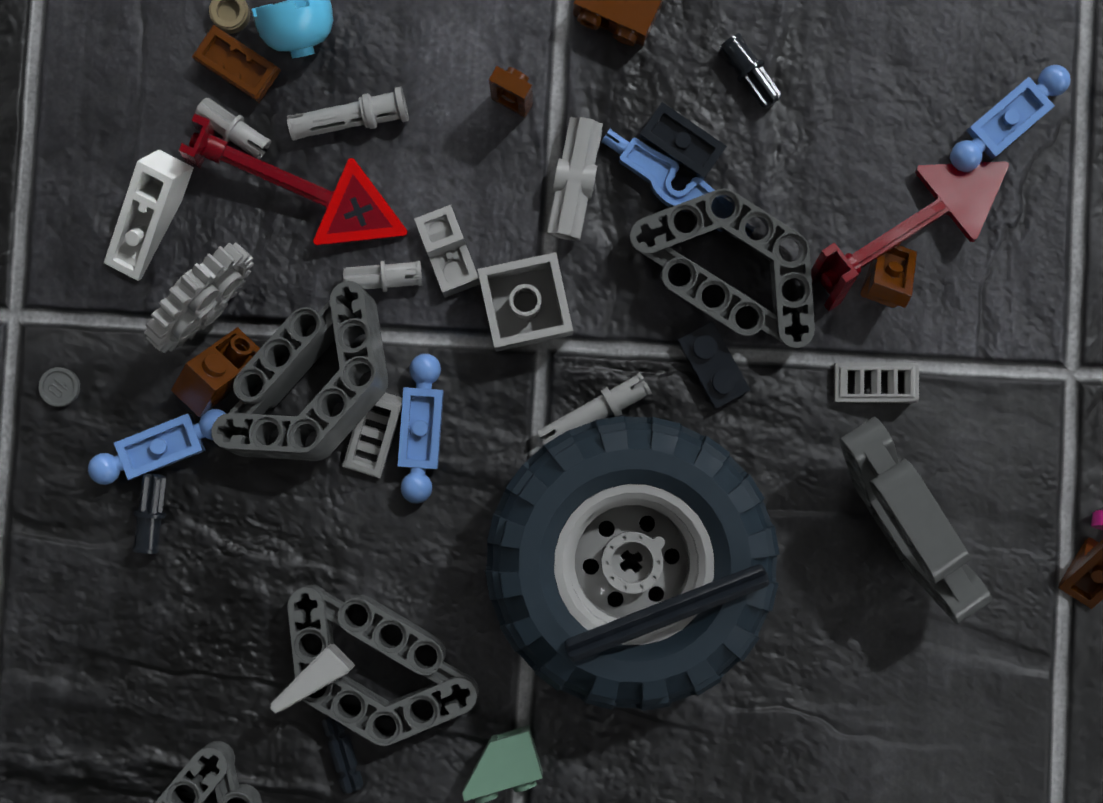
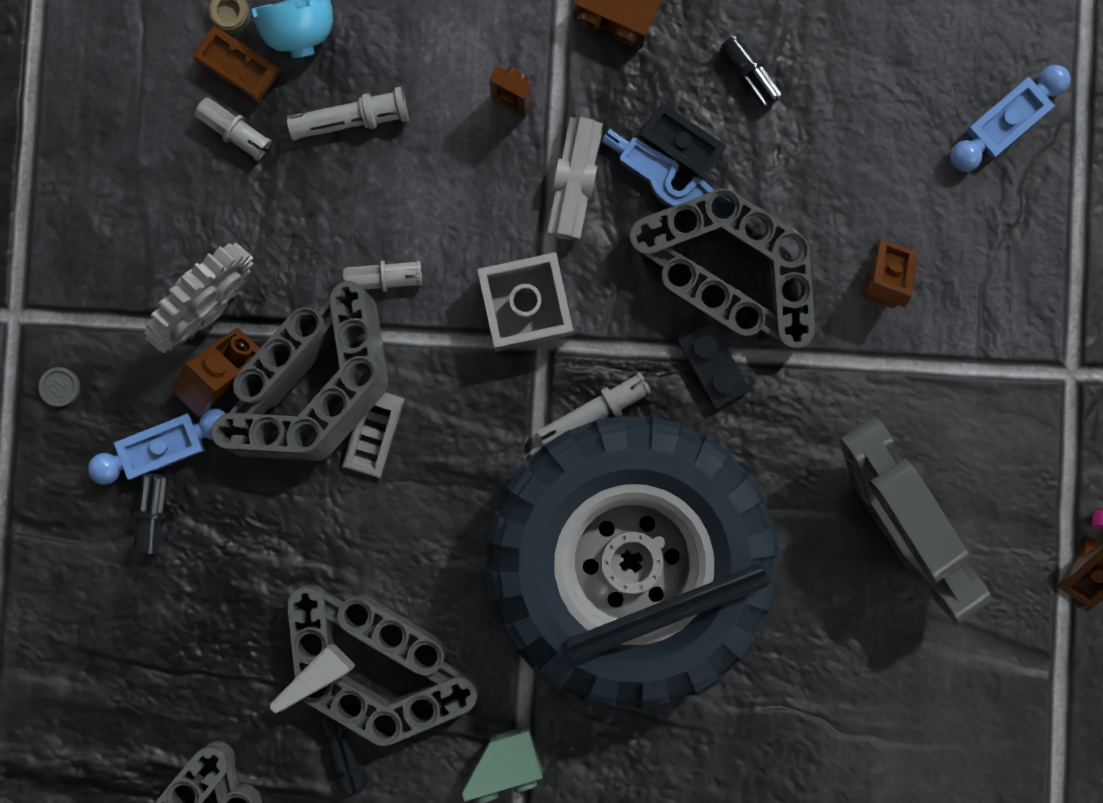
(147, 212): white slope -> none
(352, 210): dark red piece -> none
(420, 428): medium blue plate -> none
(447, 251): light grey slope -> none
(911, 382): light grey slope -> none
(959, 194): dark red piece -> none

